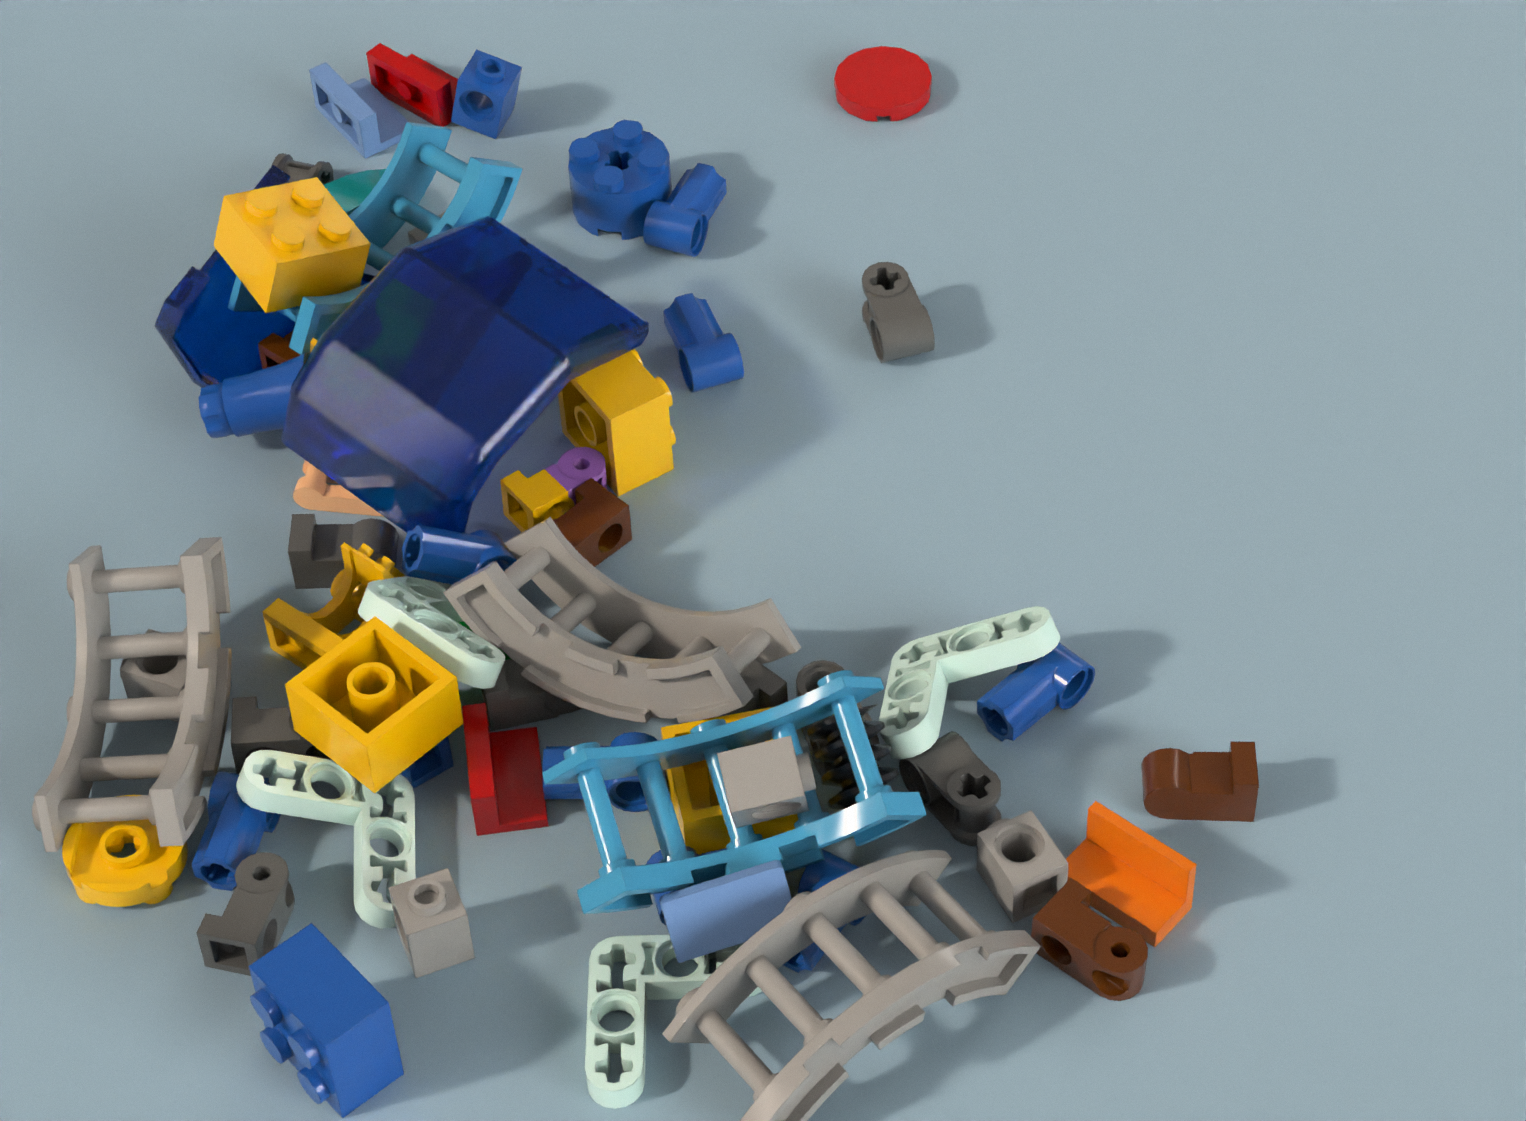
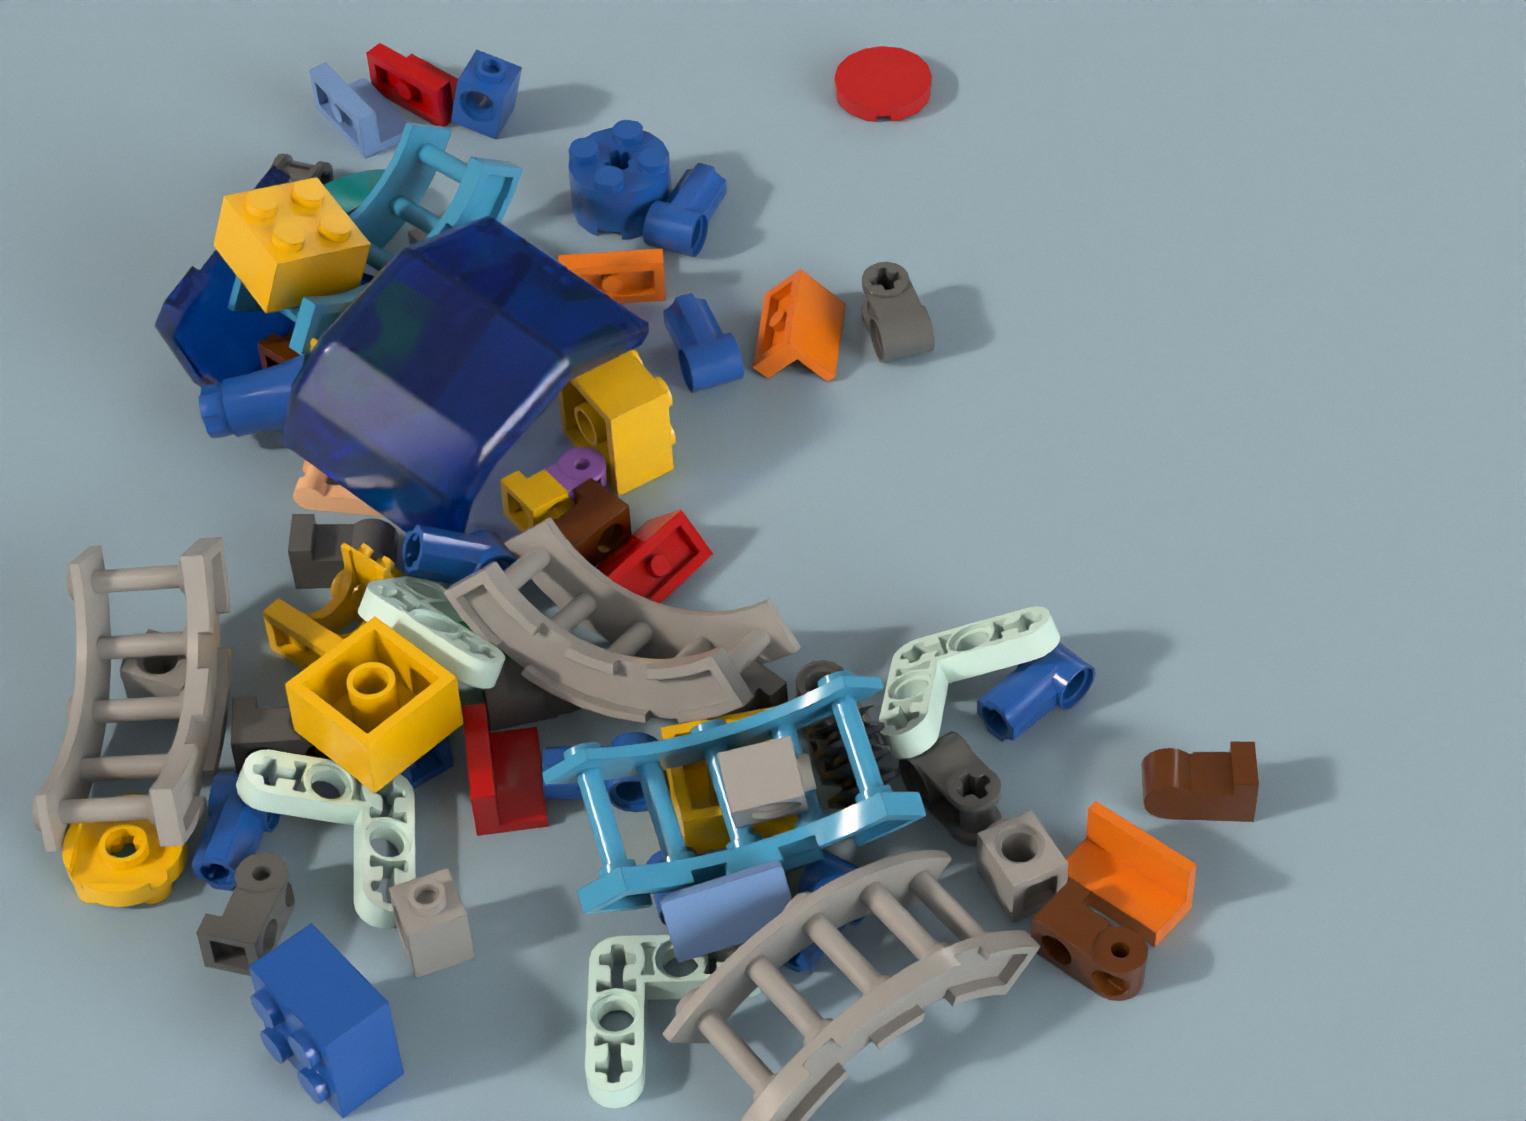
(622, 275): none -> orange panel
(657, 557): none -> red panel
(799, 323): none -> orange panel

